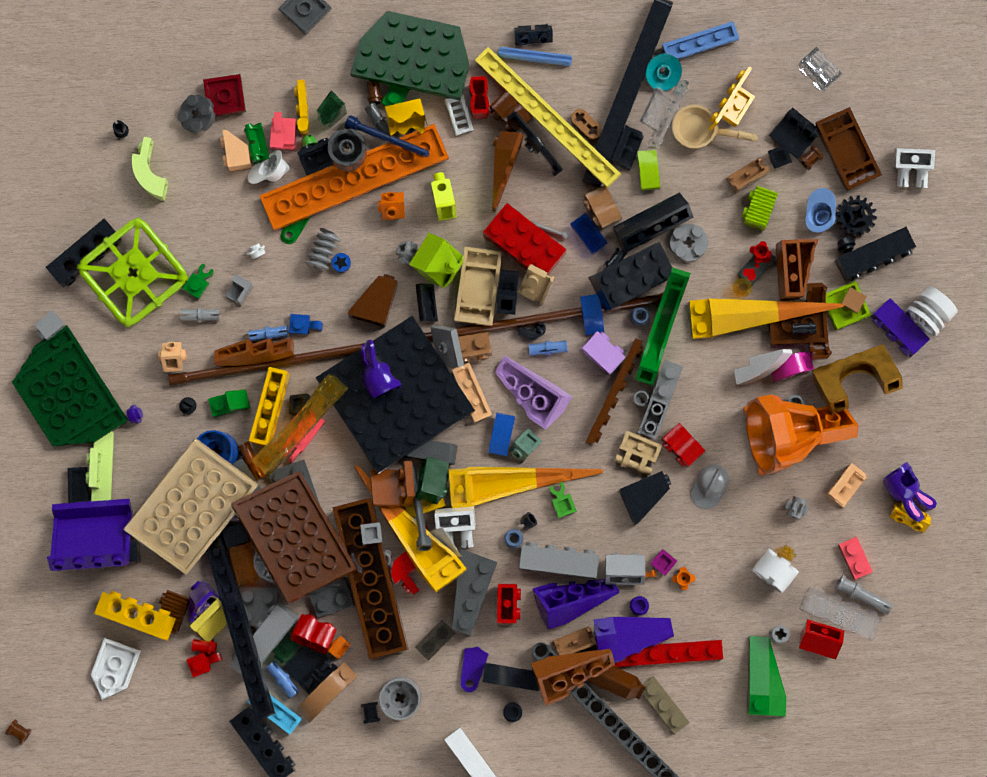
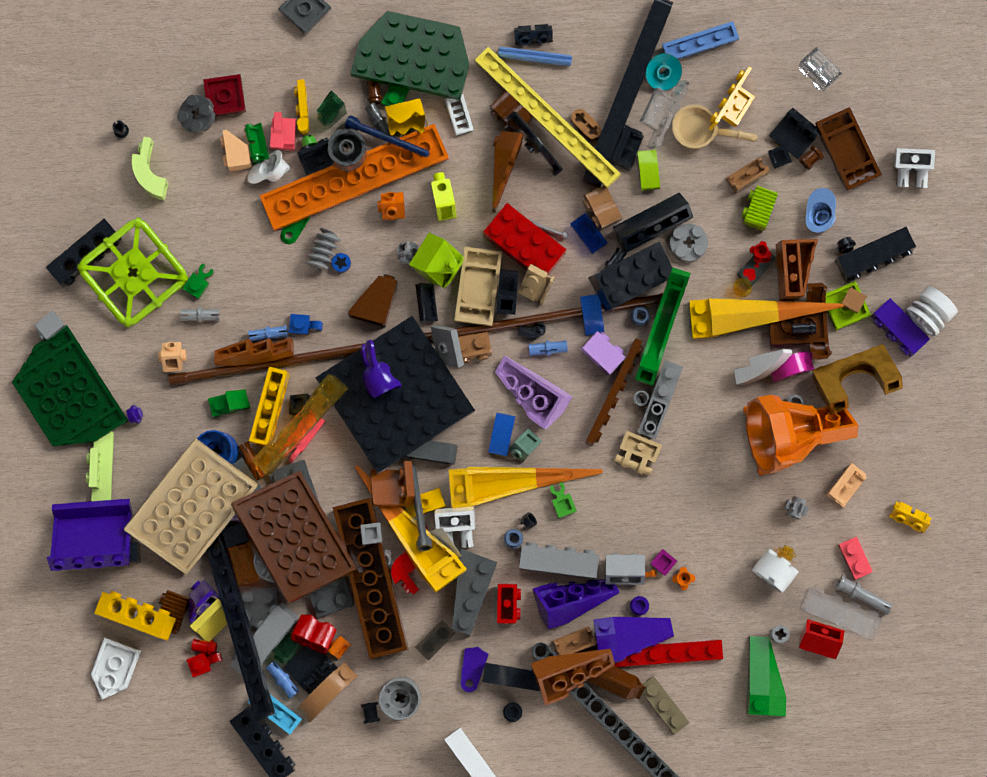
(18, 732): reddish brown bush -> none
(77, 488): black plate -> none
(188, 405): black piece -> none
(239, 290): light grey panel -> none
(256, 251): white plate -> none
(432, 480): dark green brick -> none
(468, 383): light nougat plate -> none
(479, 101): red brick -> none
(644, 495): black slope -> none
(682, 445): red brick -> none
(710, 486): light grey piece -> none
(862, 218): black gear -> none
(904, 487): dark purple piece -> none

